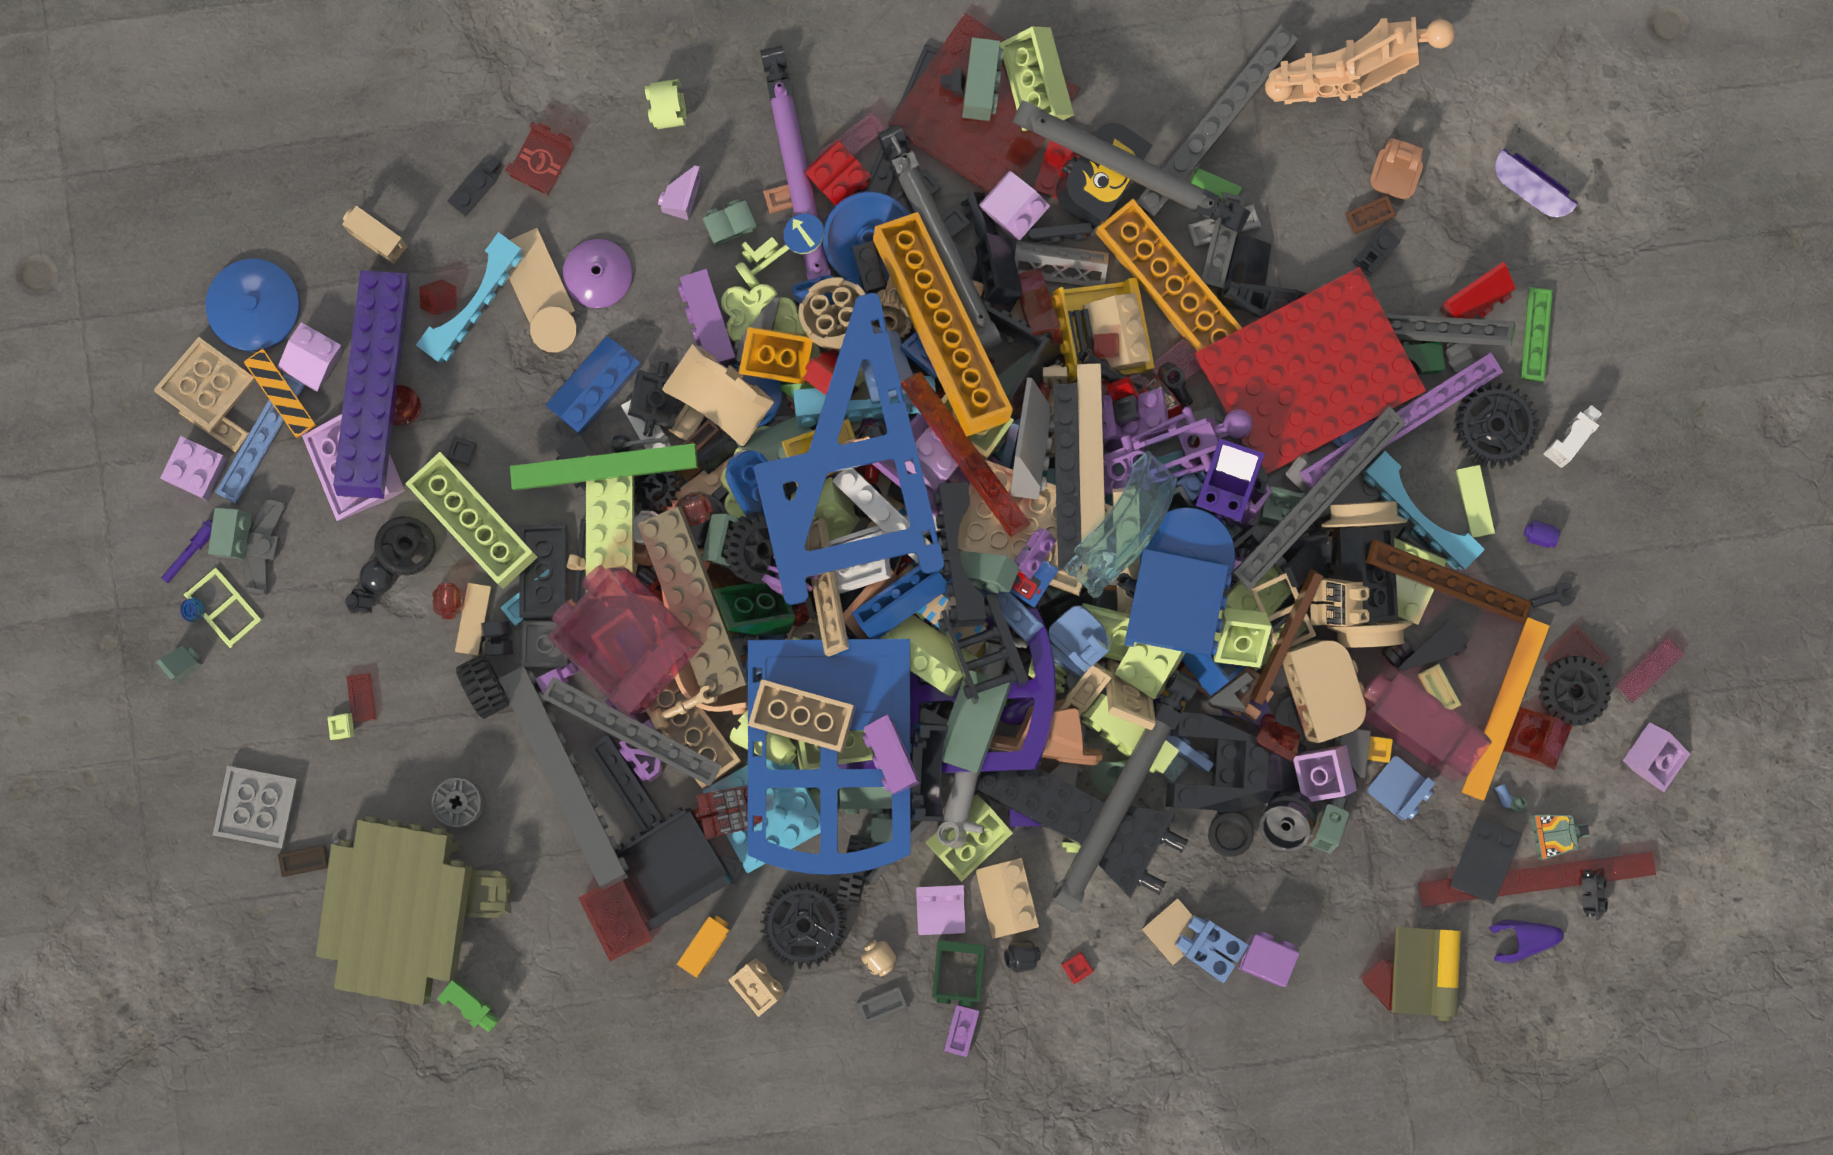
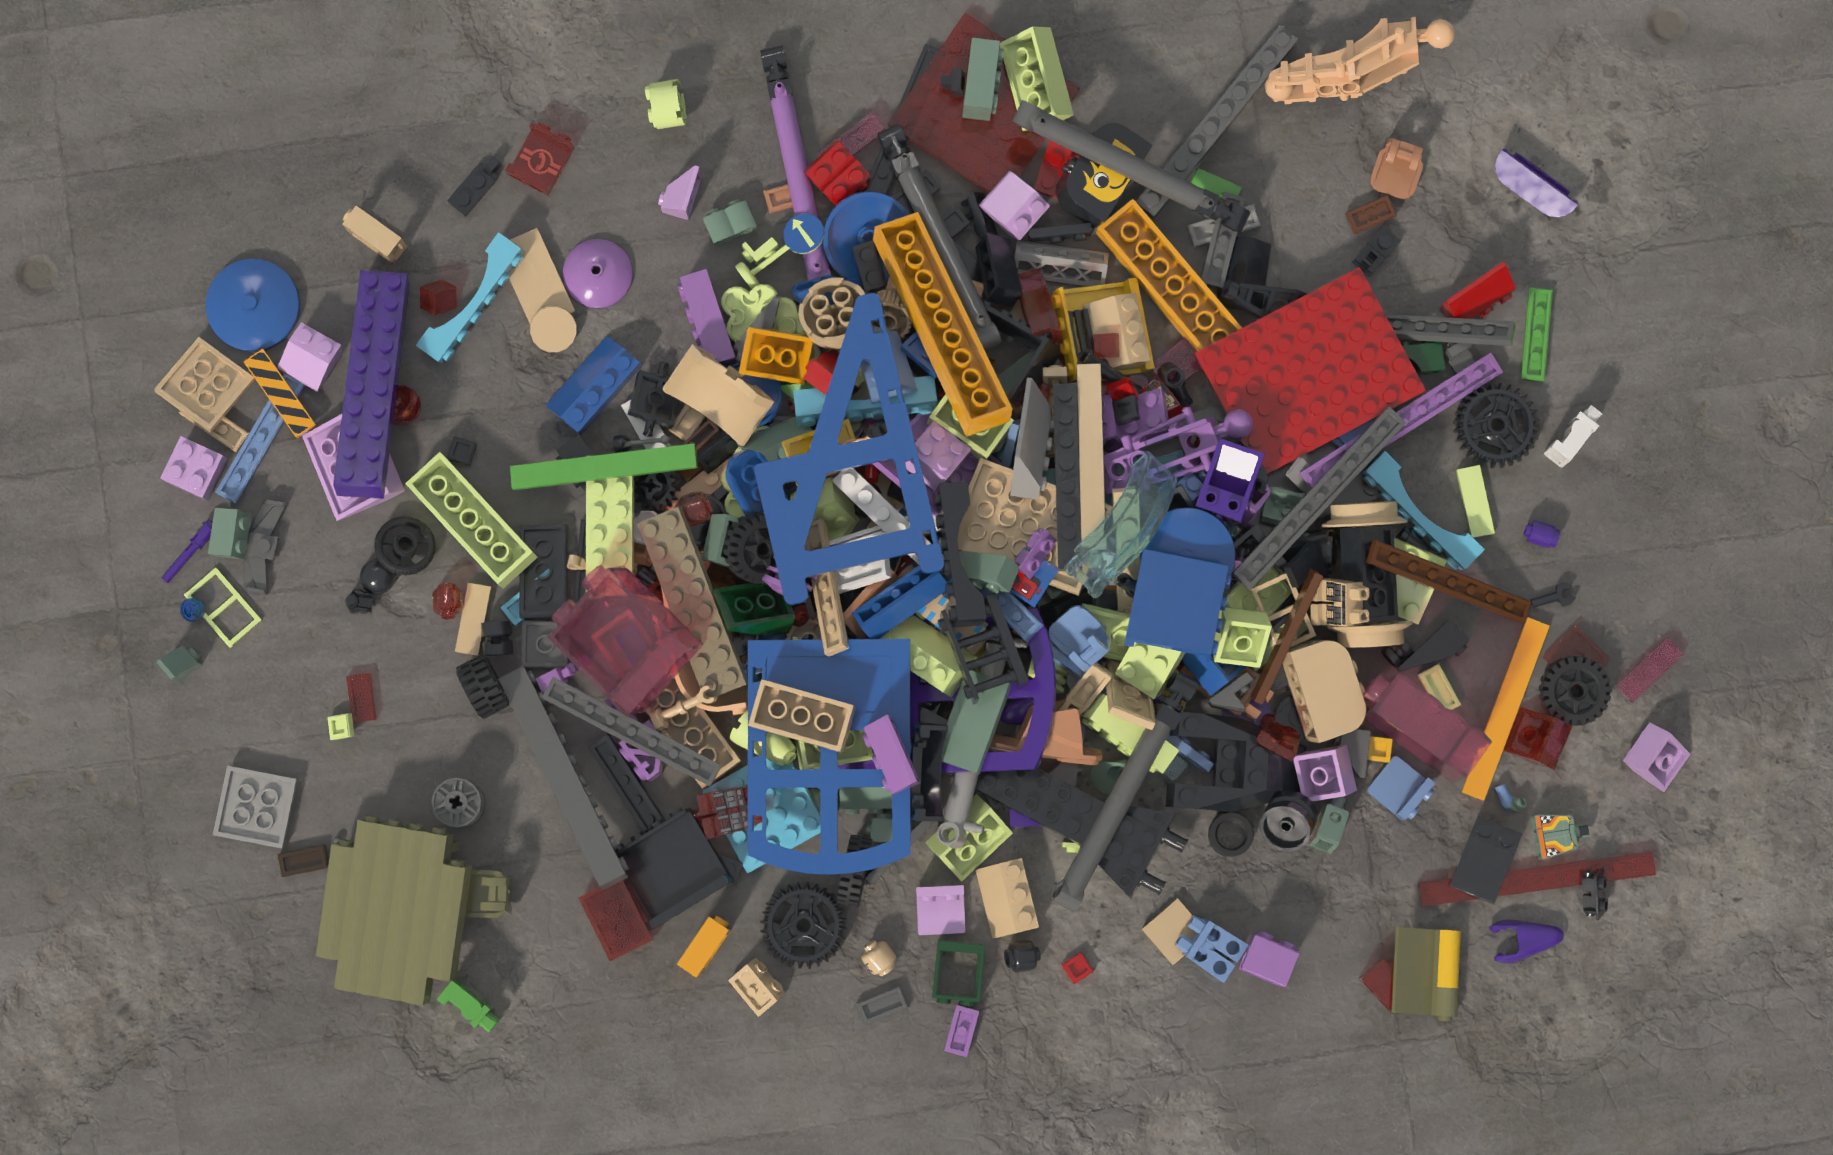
(965, 454): clear red plate -> none

